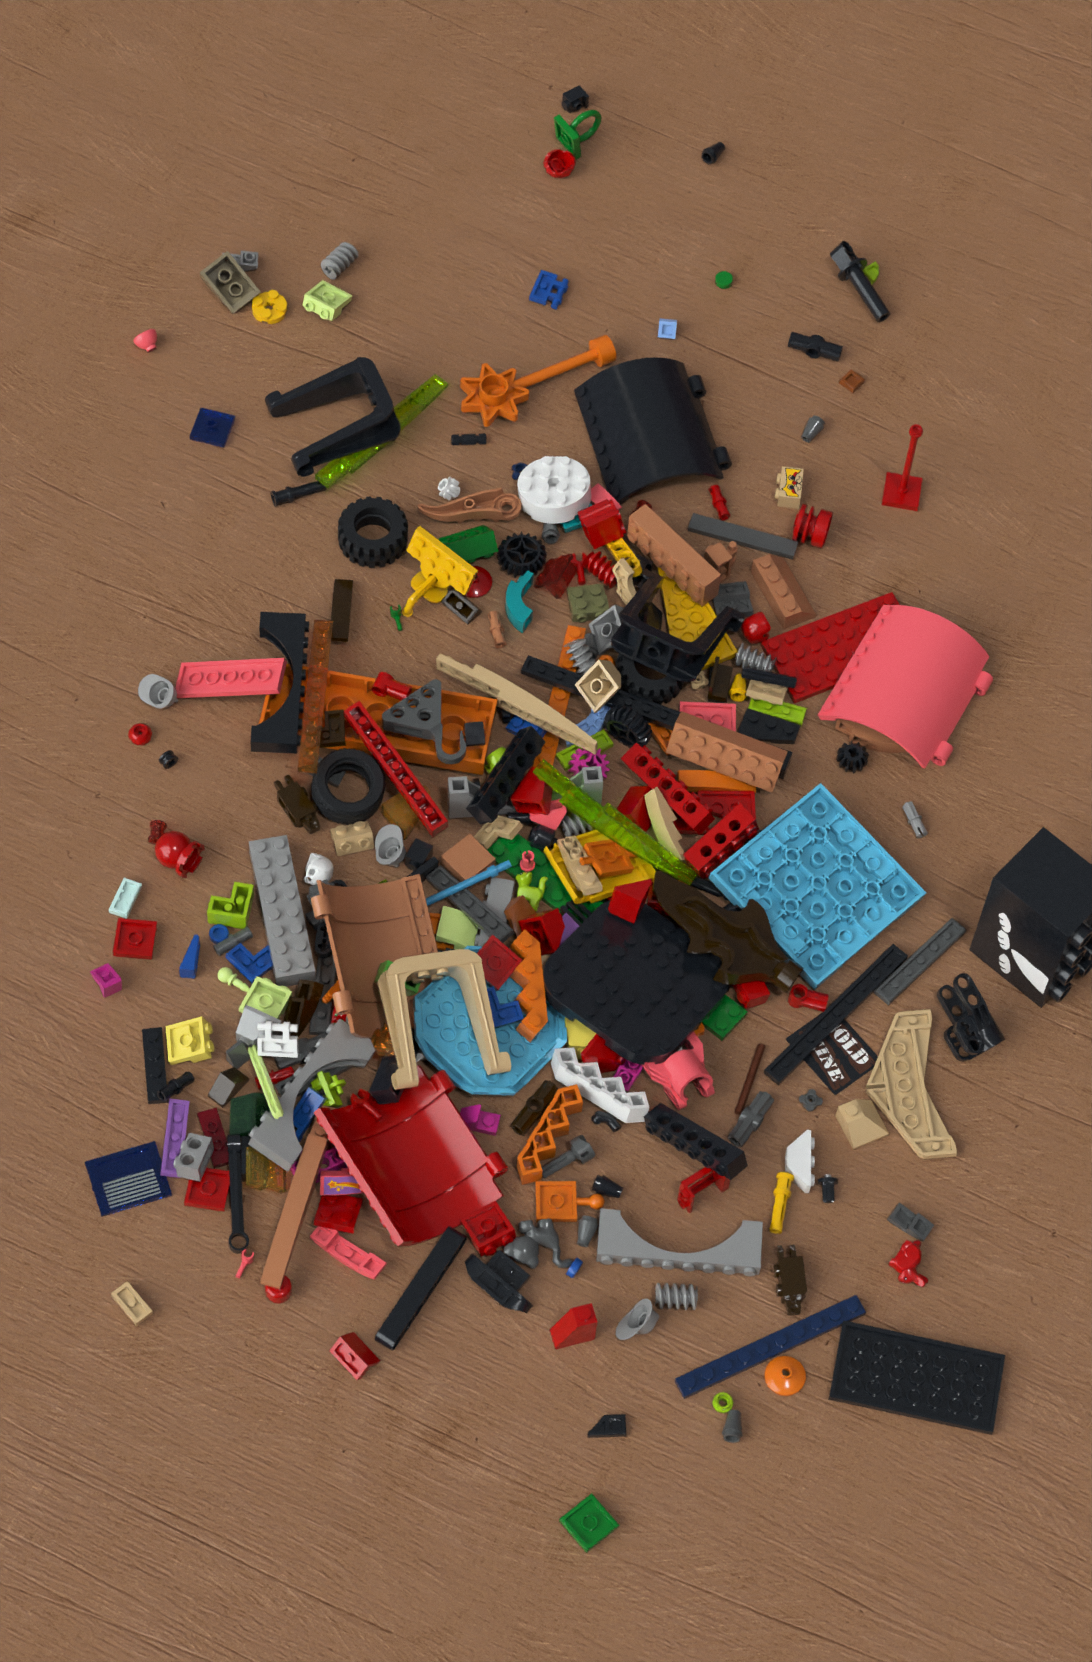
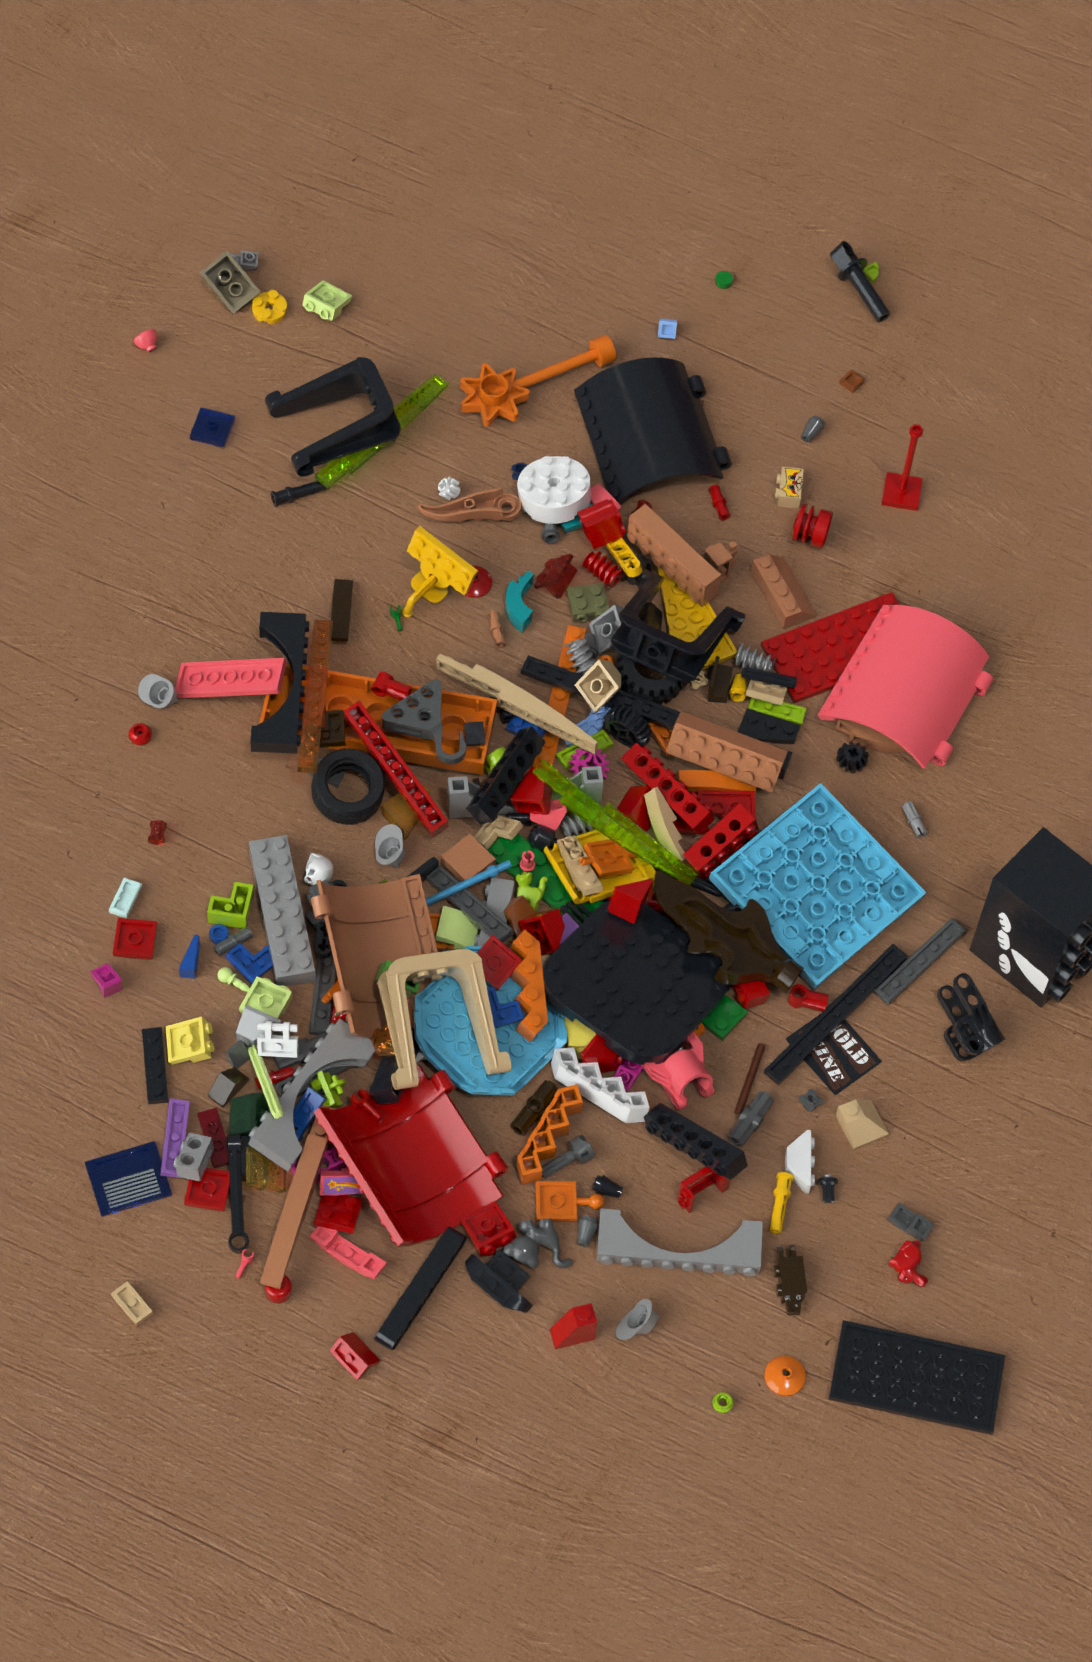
(168, 759): black bush -> none
(175, 1086): black pin -> none
(178, 852): red tile -> none
(297, 805): dark brown hinge -> none
(303, 1005): dark brown slope -> none
(339, 260): light grey piece -> none
(352, 838): tan bracket -> none
(373, 512): black tyre -> none
(418, 854): black brick -> none
(461, 606): dark brown slope -> none
(468, 439): black axle -> none
(472, 543): green slope -> none
(480, 1120): dark pink slope -> none
(510, 555): black gear -> none
(543, 289): blue plate -> none
(559, 163): red hair -> none
(568, 134): green tile -> none
(574, 1268): blue tile -> none
(575, 99): black brick -> none
(578, 564): red bar -> none
(589, 1523): green plate -> none
(600, 1116): black arm -> none
(609, 1427): black tile -> none
(624, 578): tan tile -> none
(676, 1296): light grey piece -> none
(713, 152): black cone -> none
(717, 713): coral wing -> none
(733, 1427): dark grey cone -> none
(735, 596): dark grey slope -> none
(743, 536): dark grey tile -> none
(755, 627): red helmet -> none
(769, 1347): dark blue plate -> none
(815, 346): black piece -> none
(904, 1096): tan wing -> none

